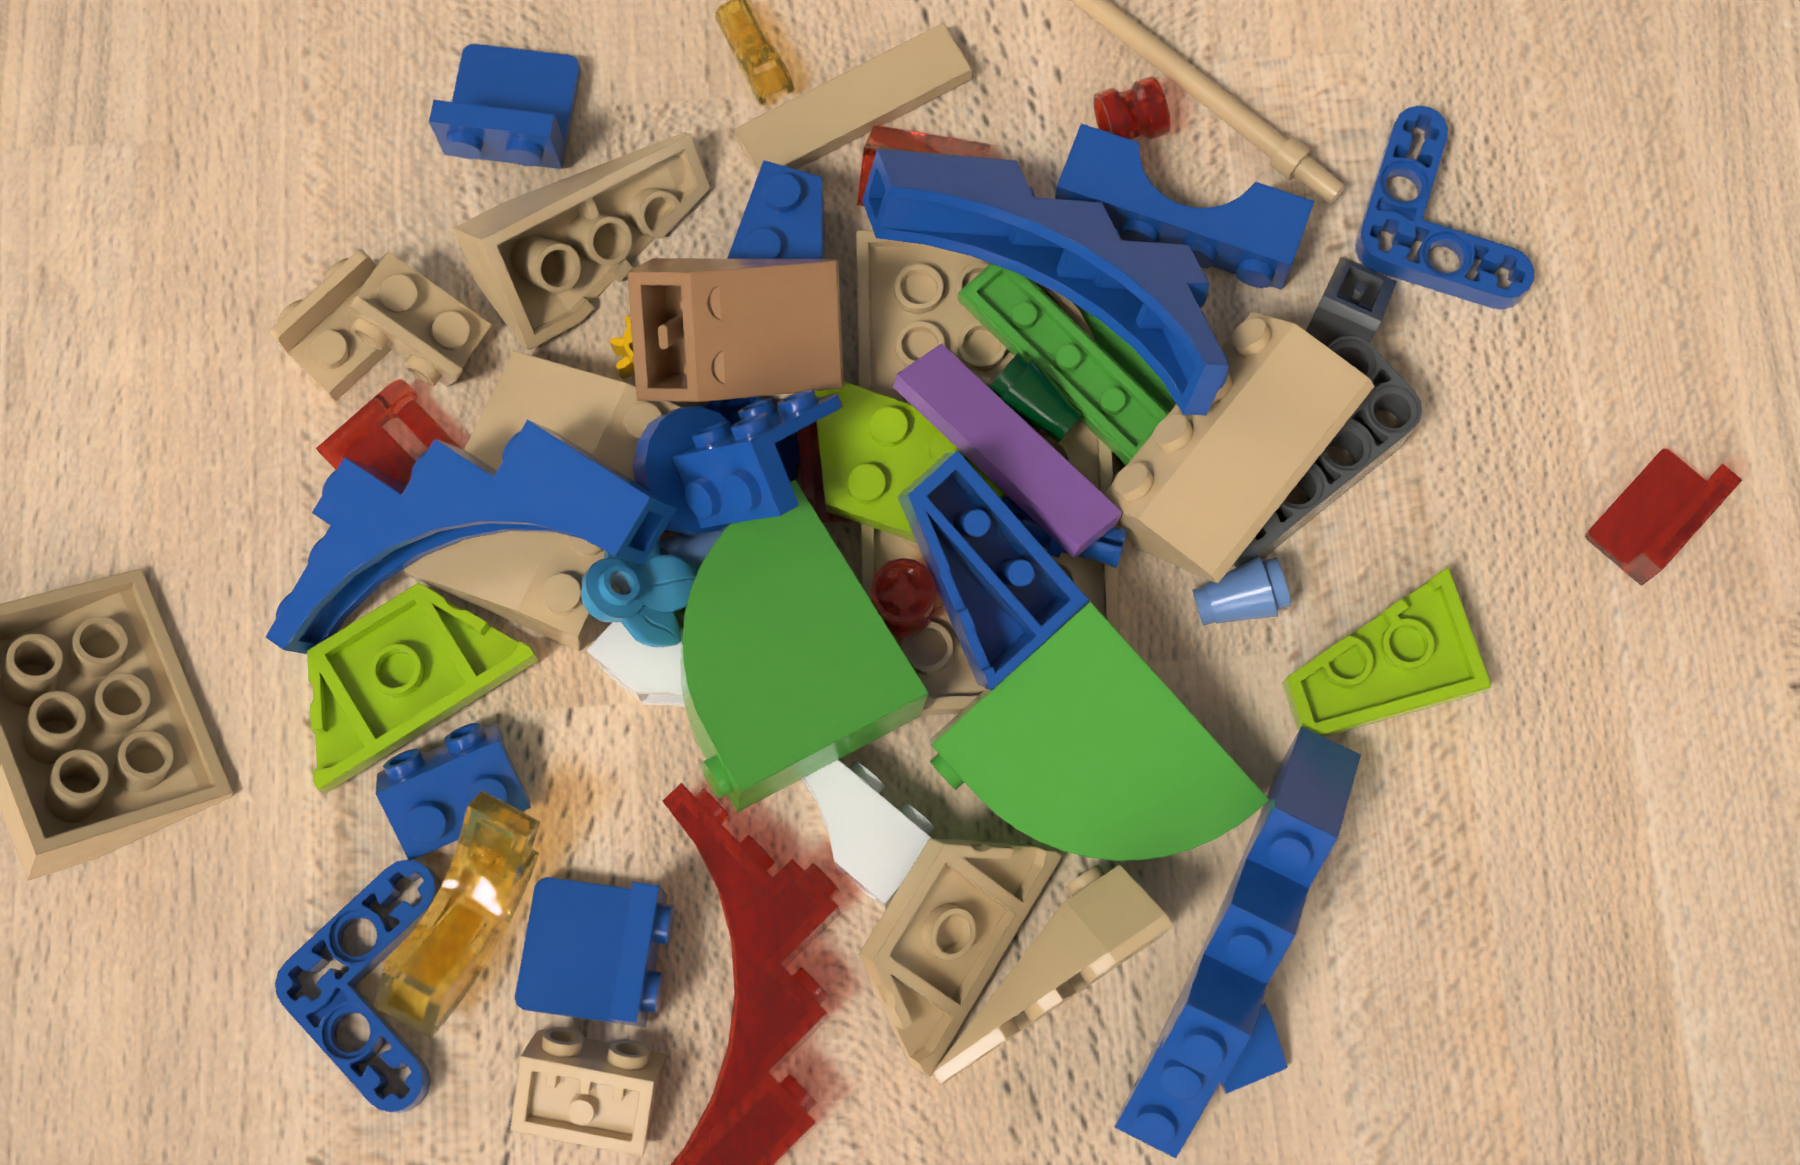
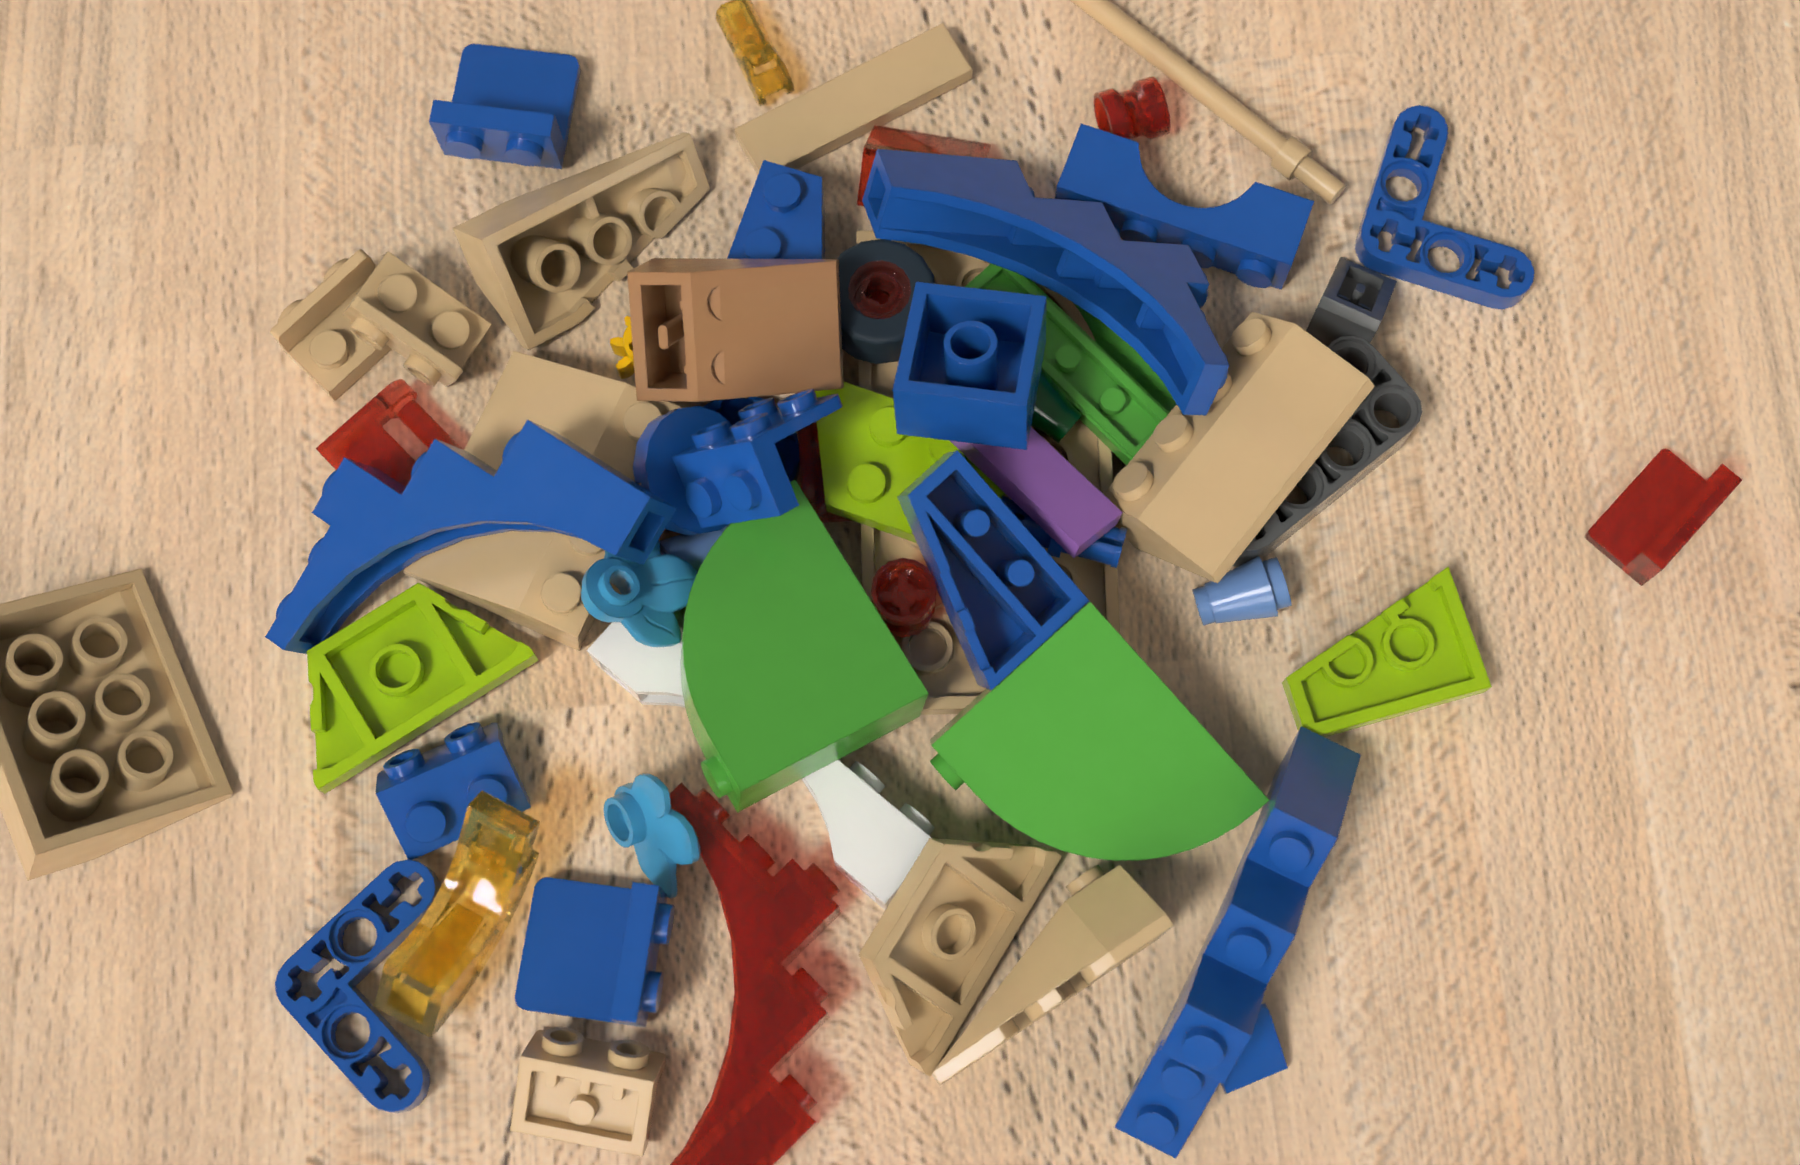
(661, 837): none -> dark azure plate
(877, 325): none -> black wheel
(970, 365): none -> blue brick

